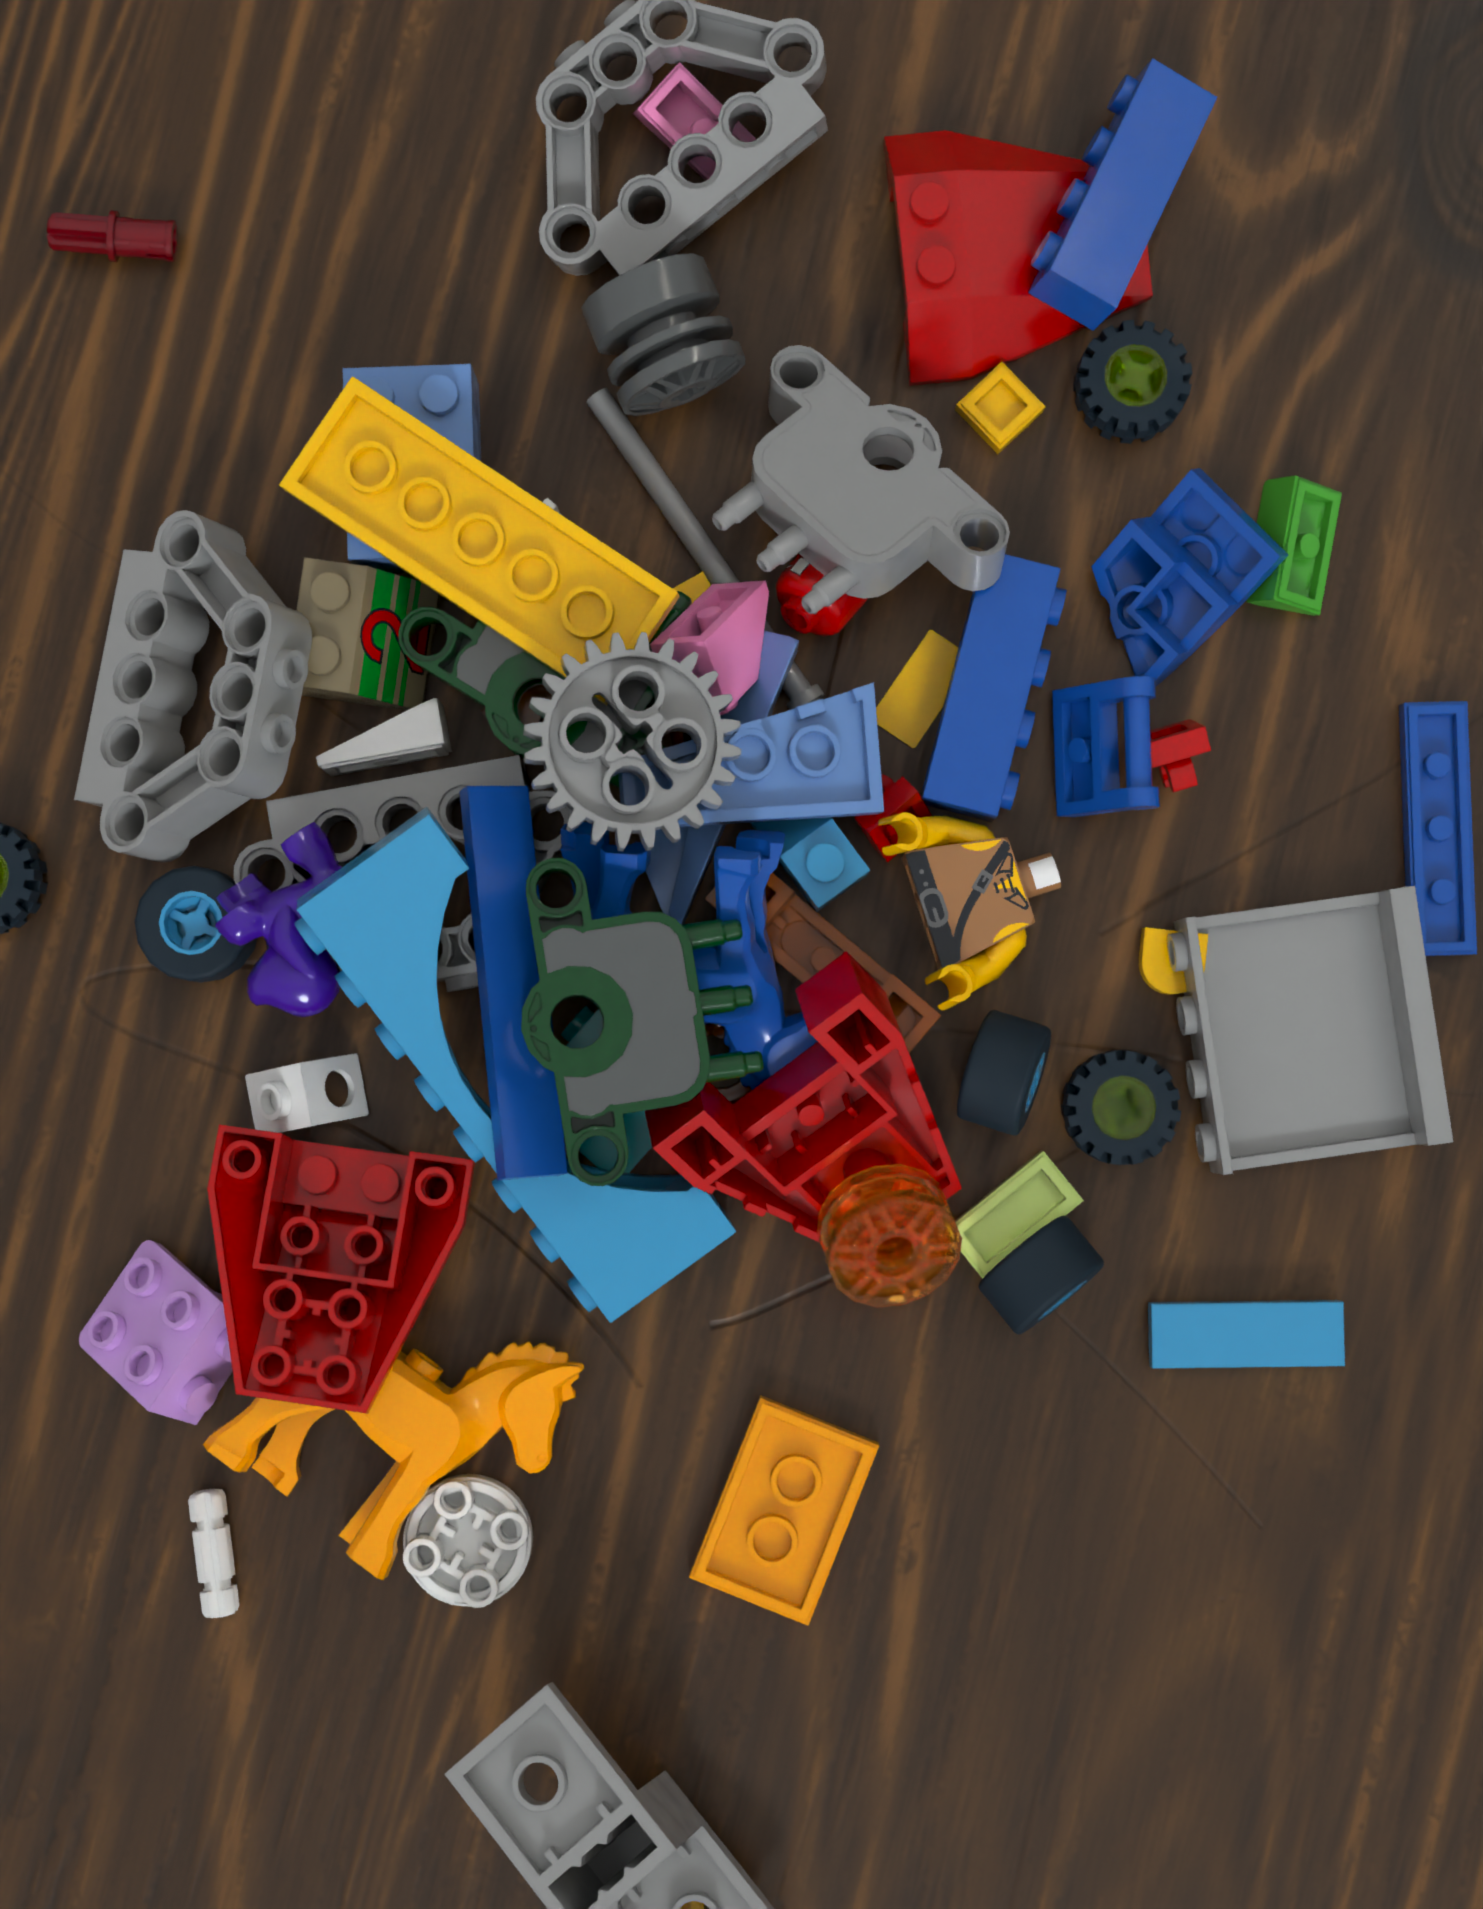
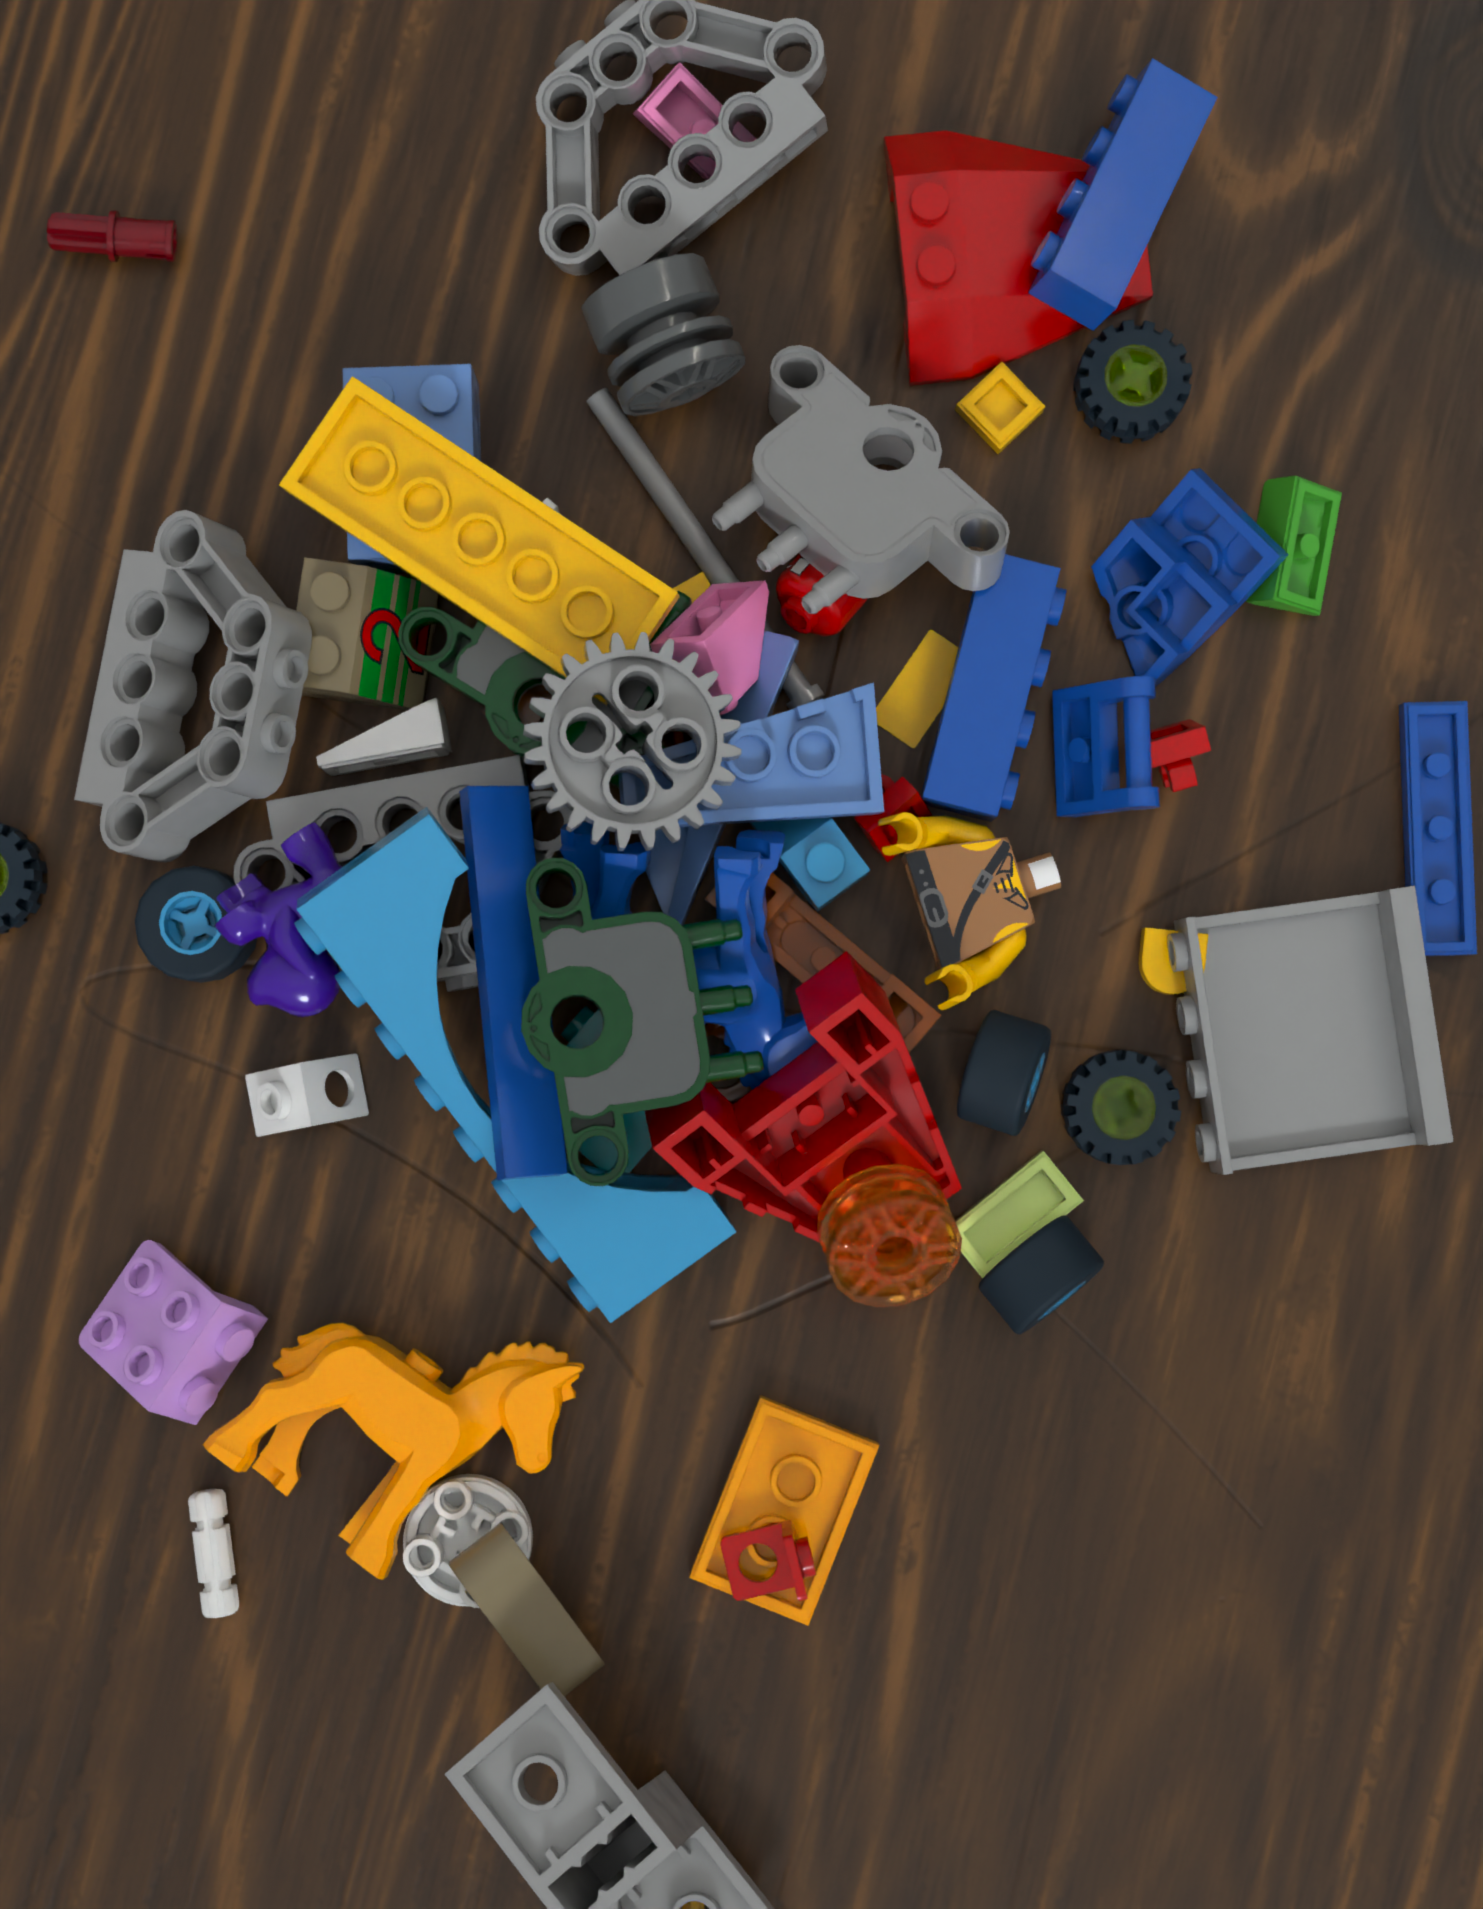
(327, 1259): red wedge -> none
(525, 1611): none -> dark tan beam
(792, 1555): none -> red bracket
(1246, 1334): dark azure tile -> none

